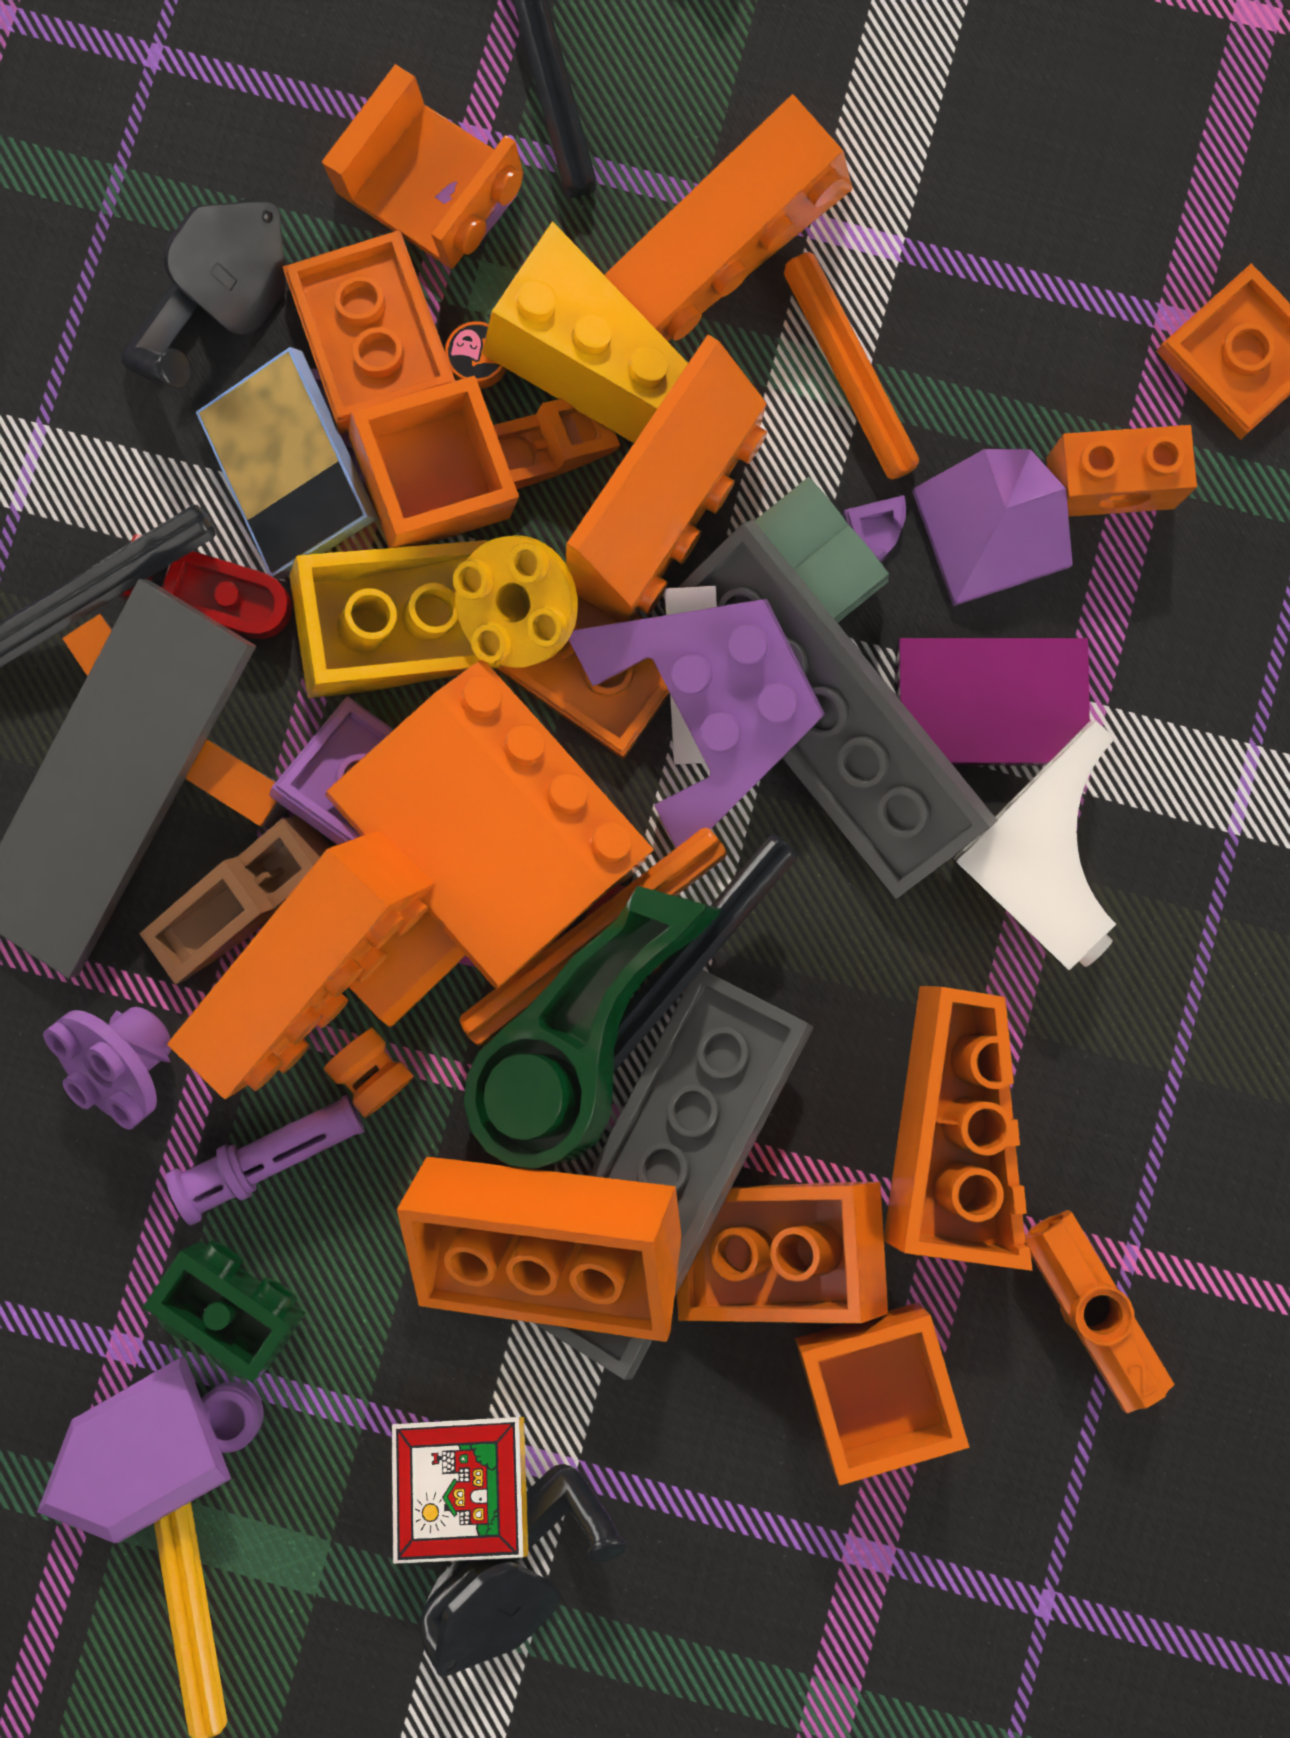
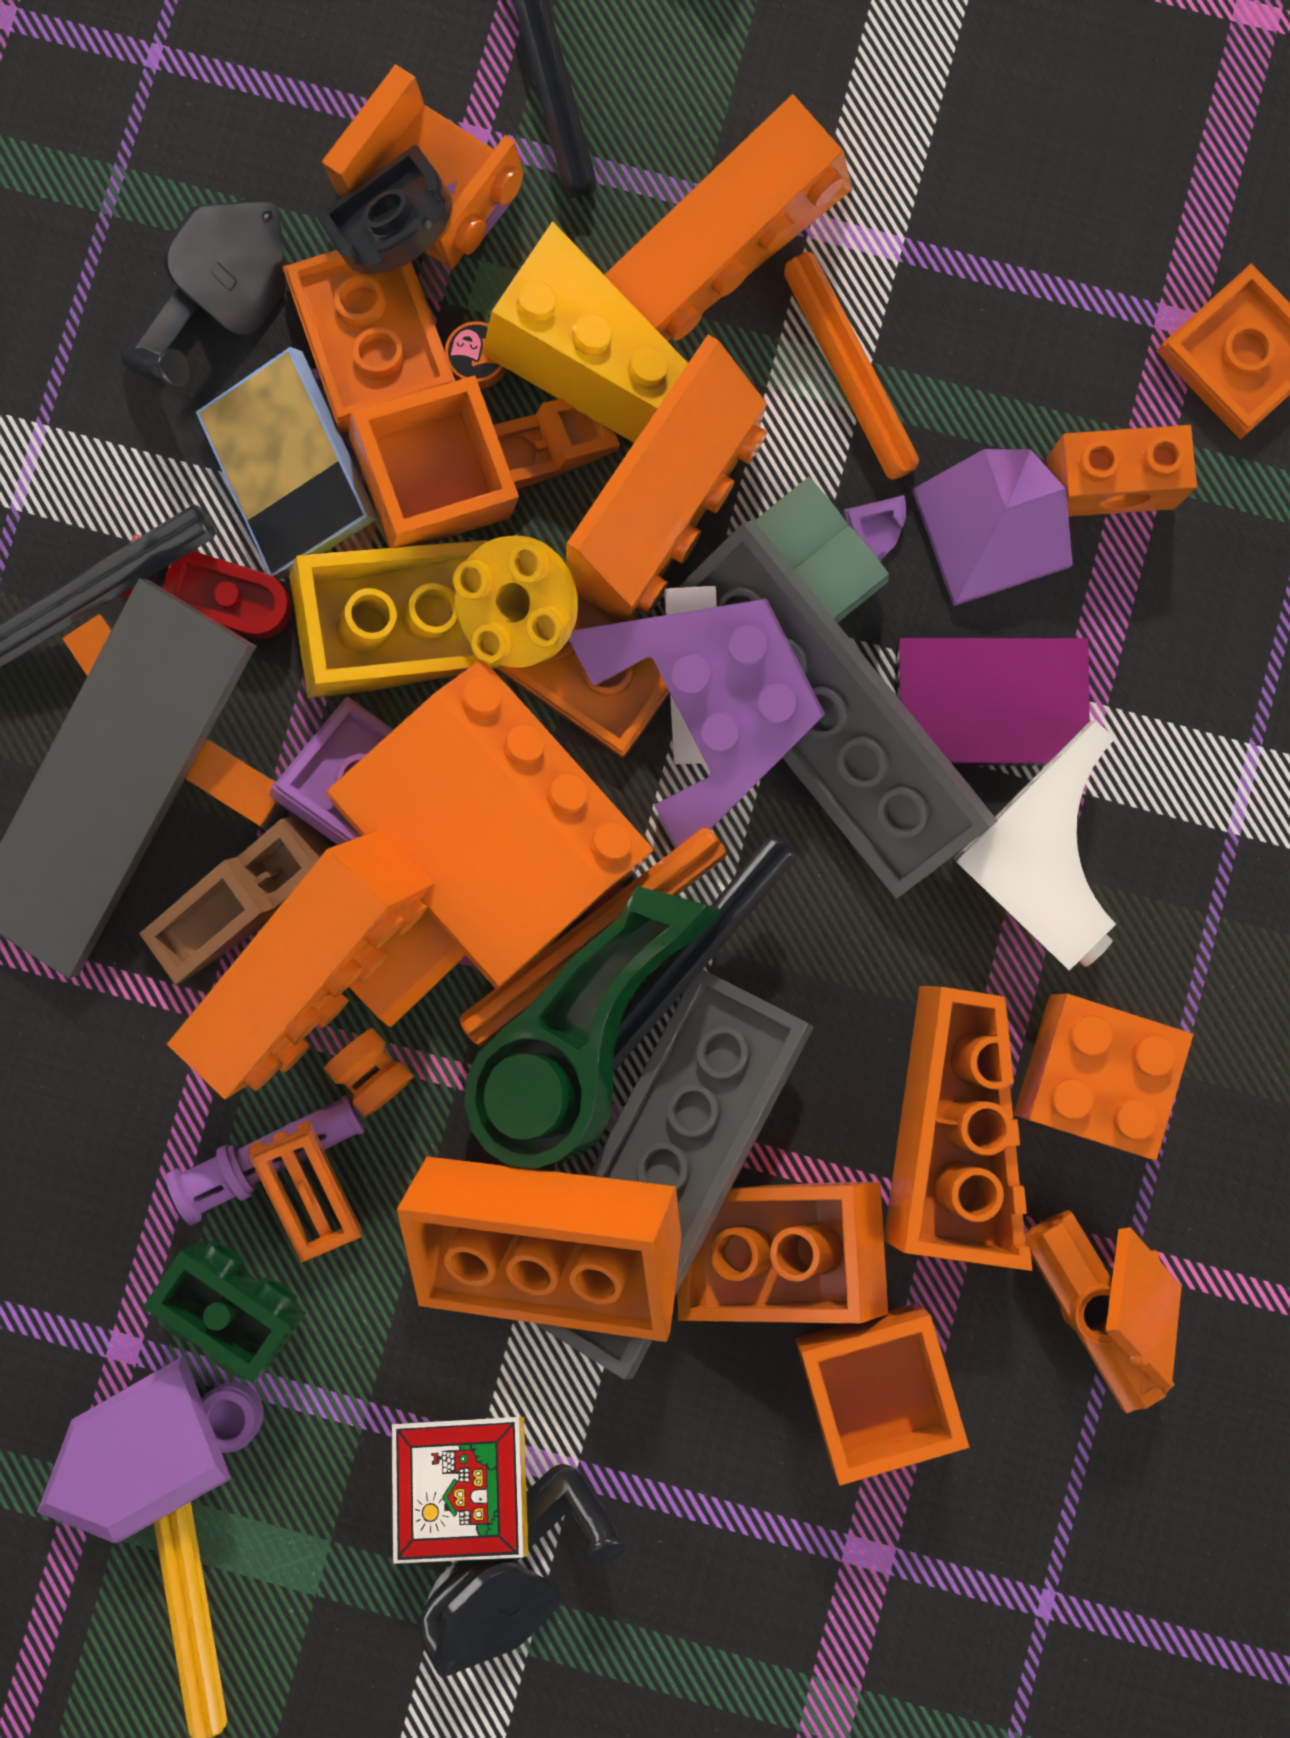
(111, 1061): medium lavender plate -> none
(285, 1146): none -> orange tile
(390, 215): none -> black tile
(1103, 1075): none -> orange piece
(1144, 1308): none -> orange piece

